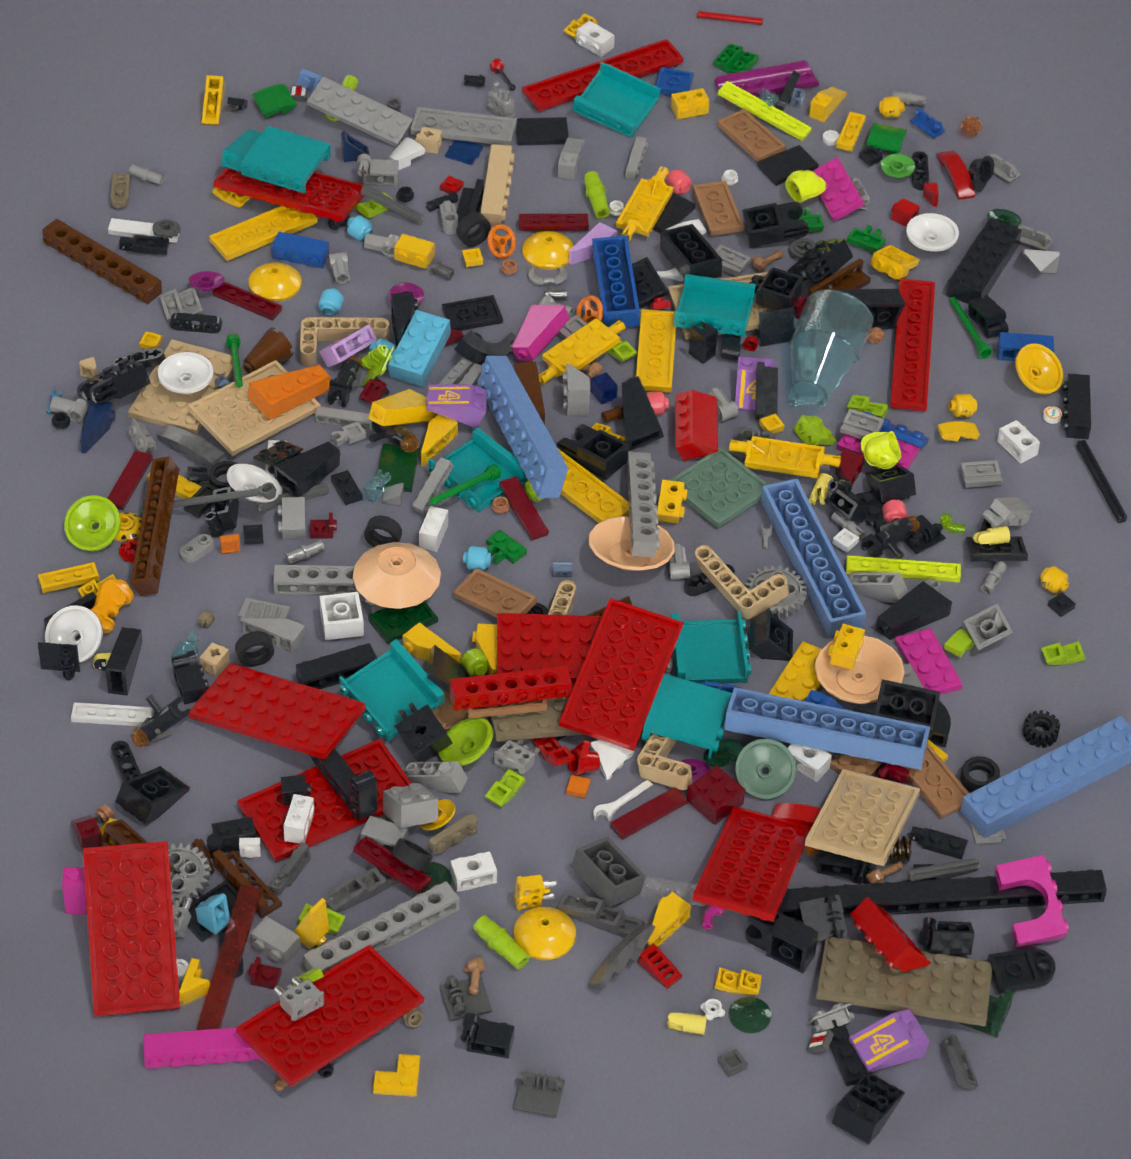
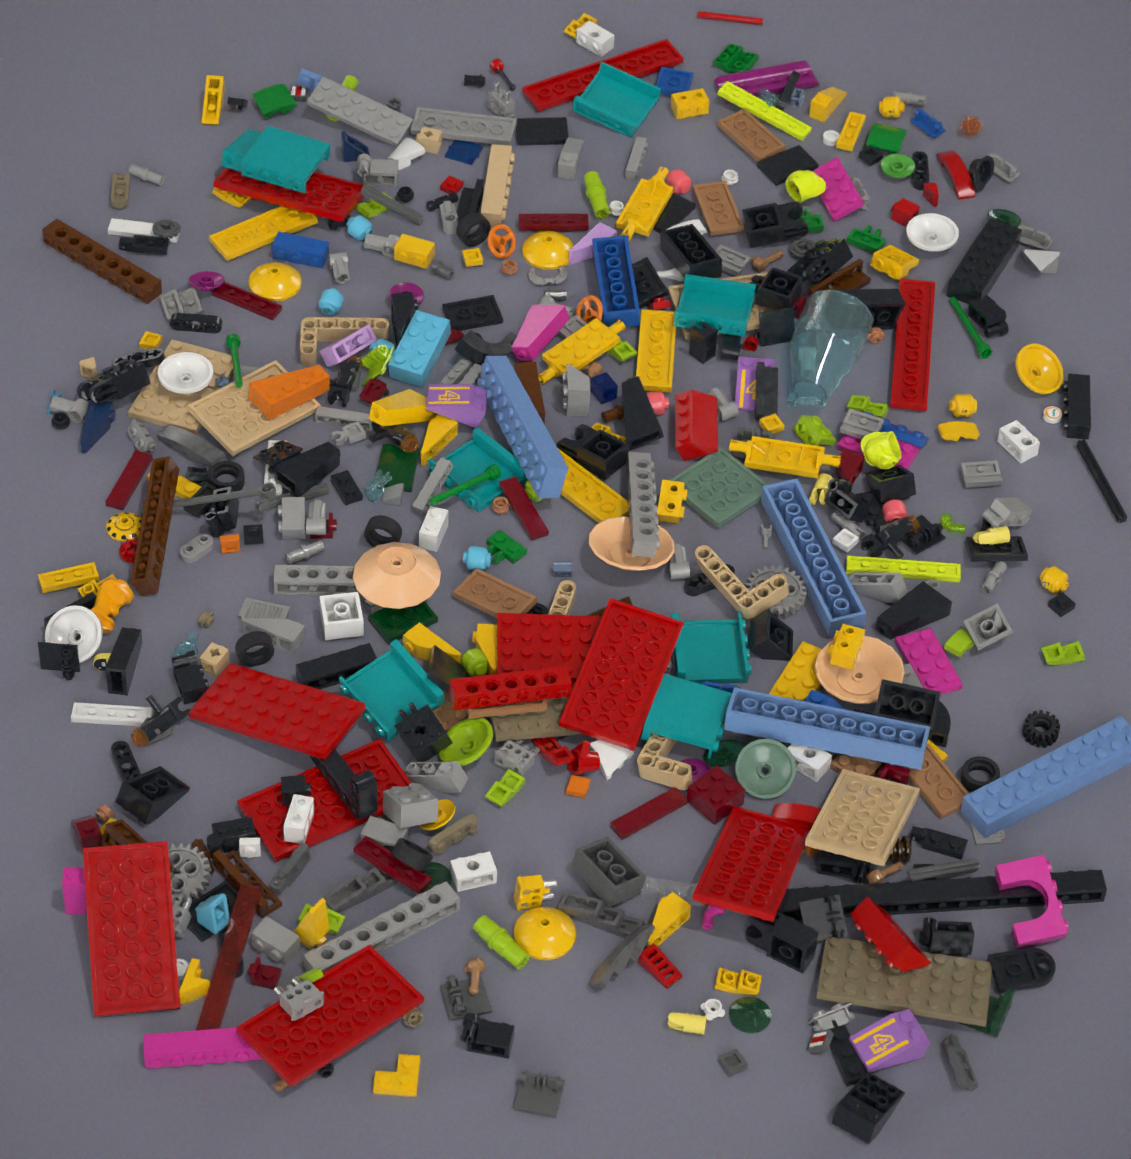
(84, 515): lime dish -> none
(250, 477): white dish -> none
(268, 349): reddish brown cone -> none
(316, 521): none -> light grey piece
(610, 808): white piece -> none
(1011, 343): blue brick -> none

